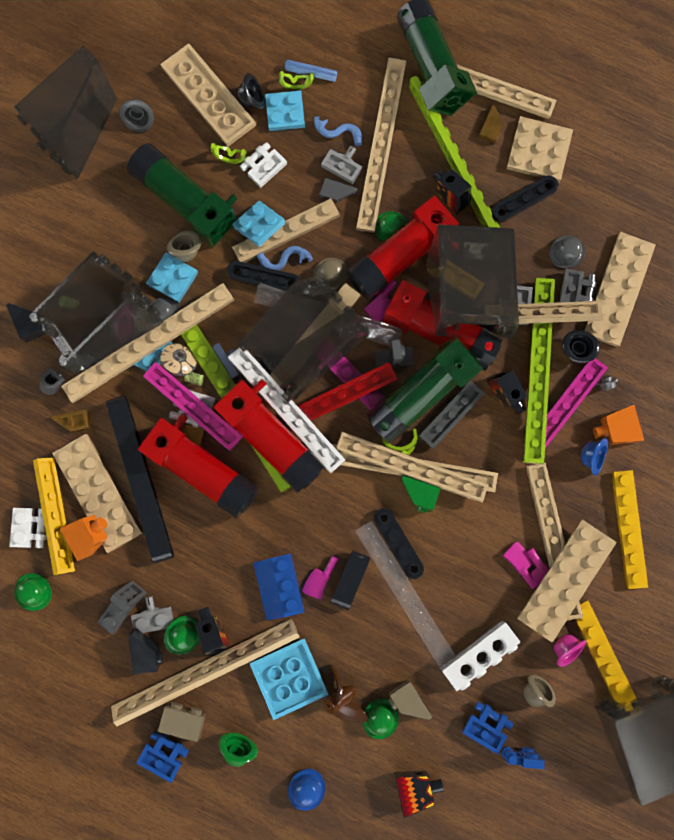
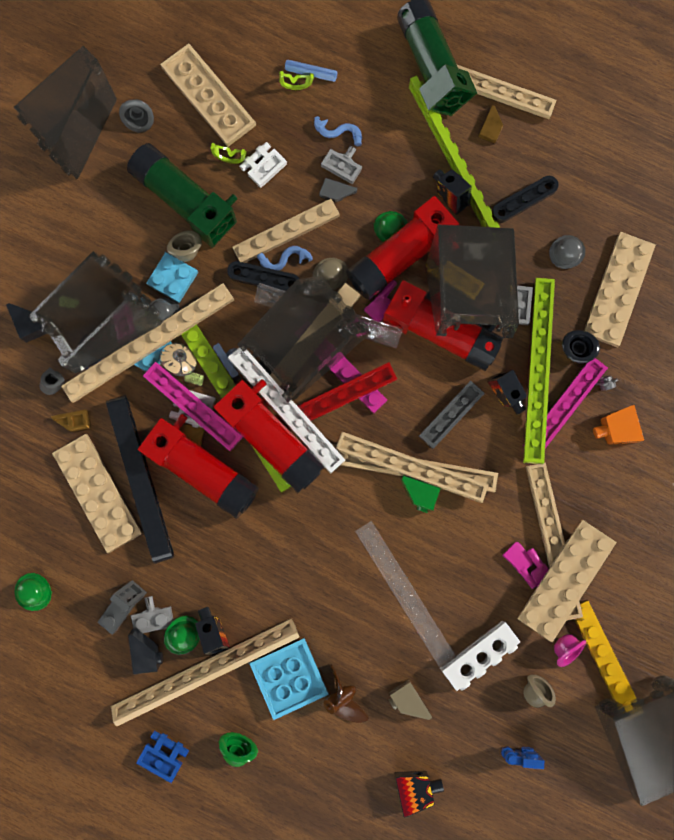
(22, 528): white plate -> none
(53, 515): yellow plate -> none
(85, 536): orange torso -> none
(182, 721): dark tan brick -> none
(251, 93): black hat -> none
(259, 223): medium azure plate -> none
(279, 587): blue slope -> none
(285, 110): medium azure plate -> none
(306, 789): blue hat -> none
(318, 580): dark pink piece -> none
(350, 580): black beam -> none
(381, 145): tan plate -> none
(382, 719): green hat -> none
(397, 356): dark grey bracket -> none
(398, 543): black plate -> none
(411, 446): lime helmet -> none
(447, 369): dark green piece -> none
(485, 734): blue plate -> none
(539, 148): tan plate -> none
(560, 312): tan plate -> none
(572, 284): flat silver plate -> none
(594, 454): blue hat -> none
(629, 530): yellow plate -> none

